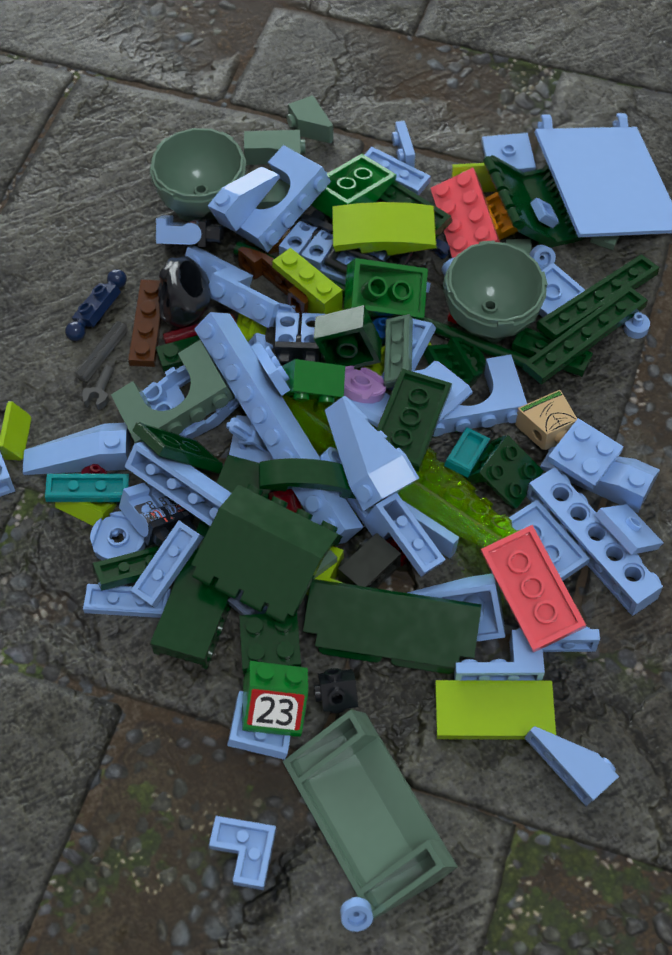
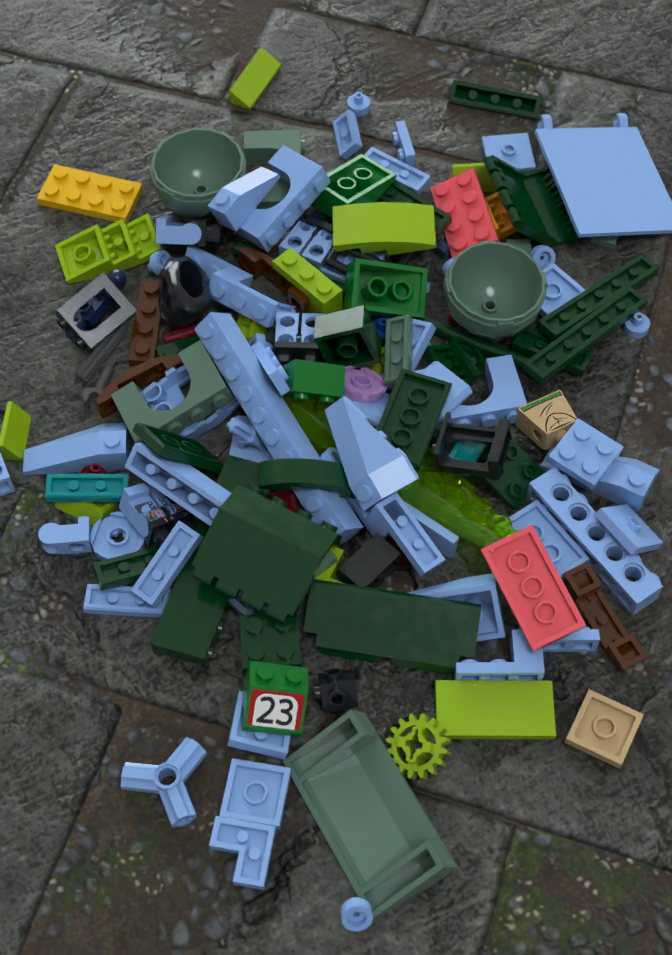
(67, 538): none -> light blue leg
(89, 194): none -> yellow plate
(89, 339): none -> panel
(106, 249): none -> lime slope
(142, 375): none -> reddish brown slope
(157, 261): none -> light blue tile
(174, 796): none -> light blue piece
(254, 79): none -> lime slope
(256, 792): none -> light blue plate
(310, 120): sand green slope -> none
(347, 134): none -> light blue plate
(359, 104): none -> light blue tile
(419, 734): none -> lime gear
(450, 433): none -> black panel
(495, 99): none -> dark green slope
(544, 212): light blue tile -> none
(578, 767): light blue slope -> none
(598, 614): none -> reddish brown slope
(604, 728): none -> tan plate

